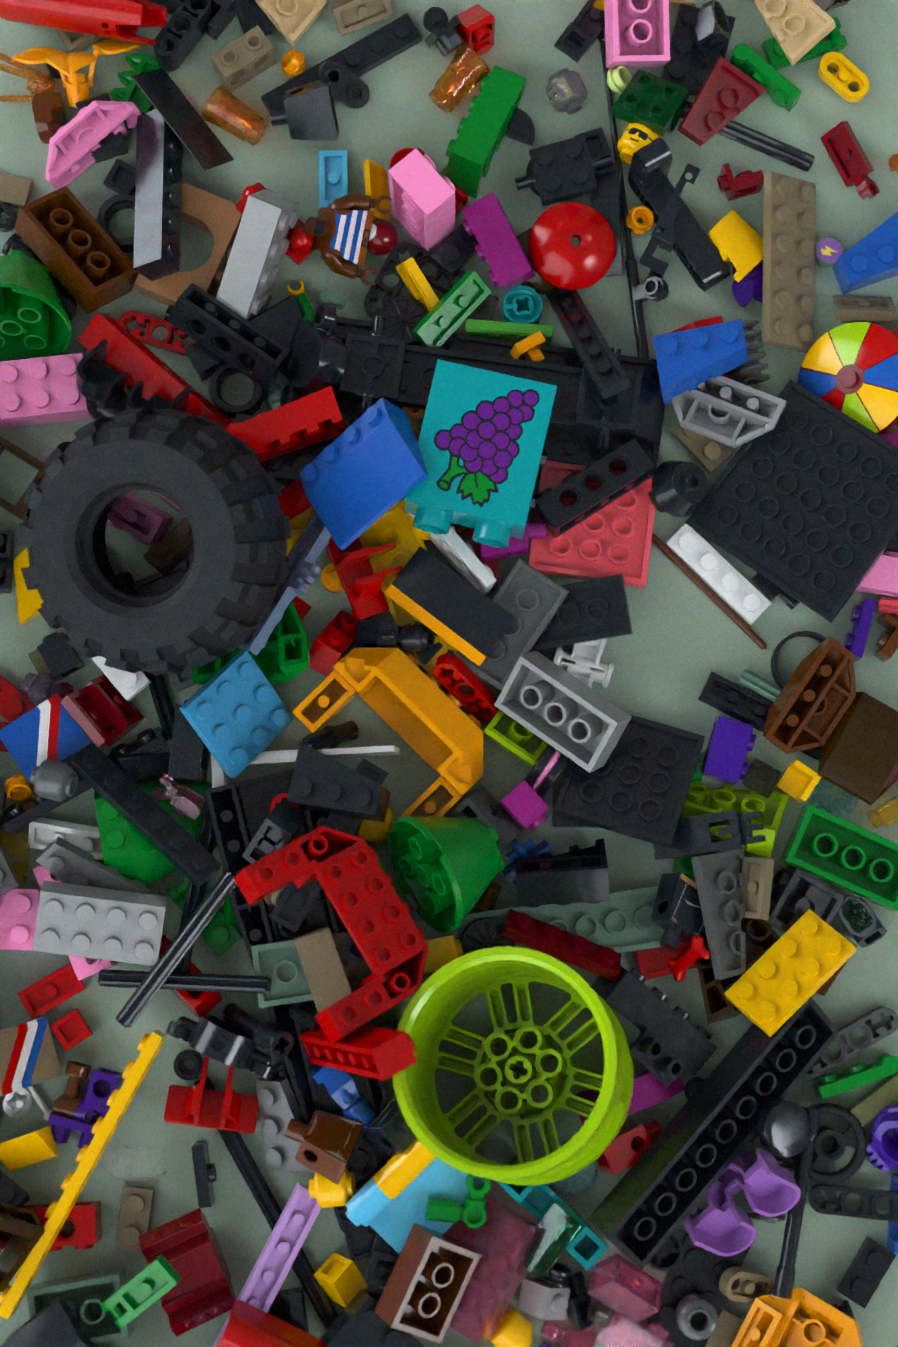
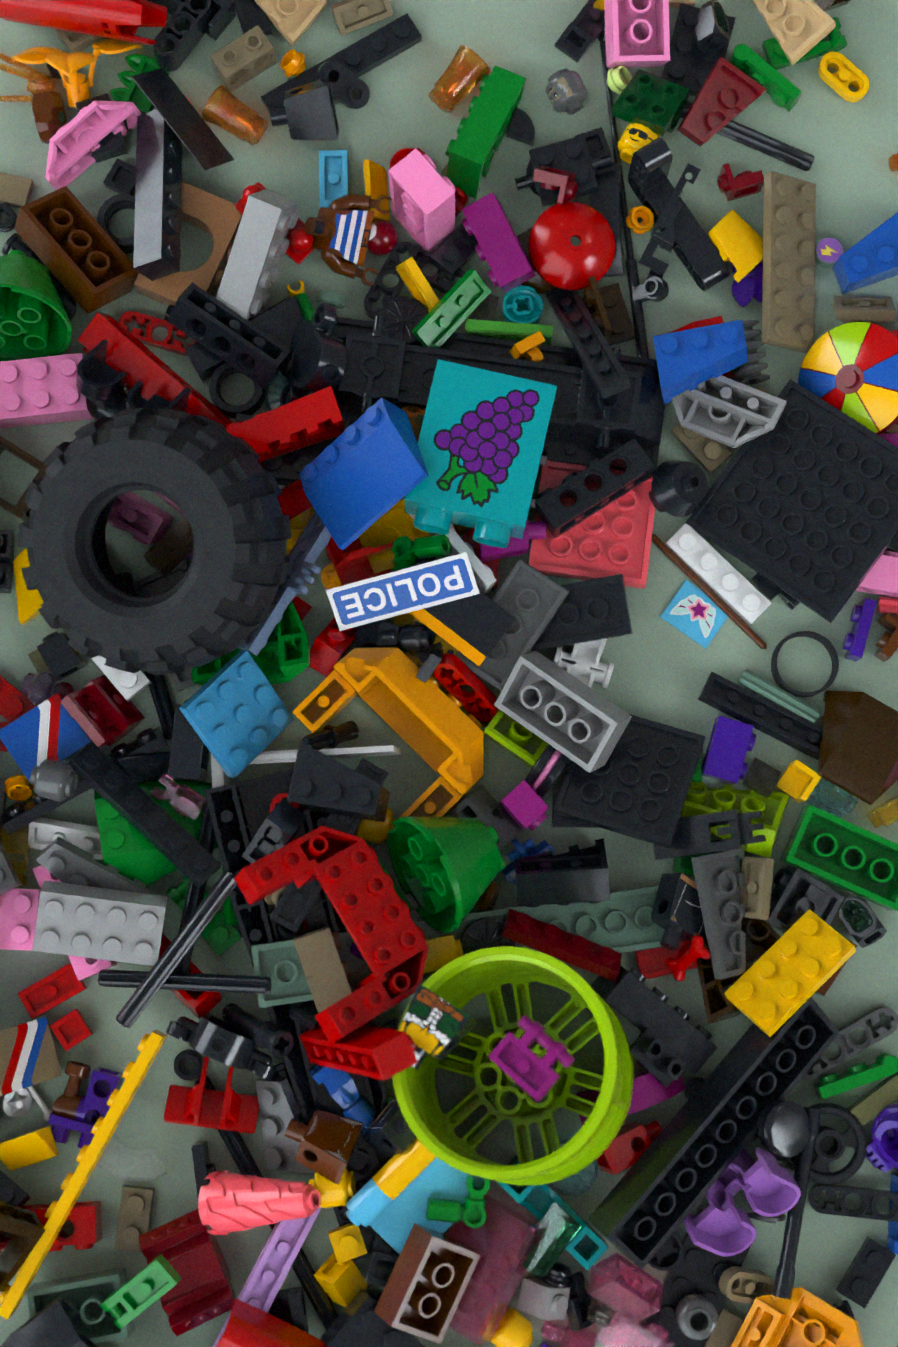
(247, 1201): none -> coral cone
(347, 1242): none -> yellow plate
(403, 591): none -> sticker
(407, 551): none -> green bar
(434, 657): none -> black tile
(434, 1025): none -> torso
(442, 33): black hips -> none
(477, 29): red slope -> none
(524, 1065): none -> magenta plate
(553, 178): none -> dark red bracket
(609, 311): none -> dark brown bracket
(694, 614): none -> medium azure sticker
(812, 699): reddish brown wedge -> none
(850, 159): dark red plate -> none

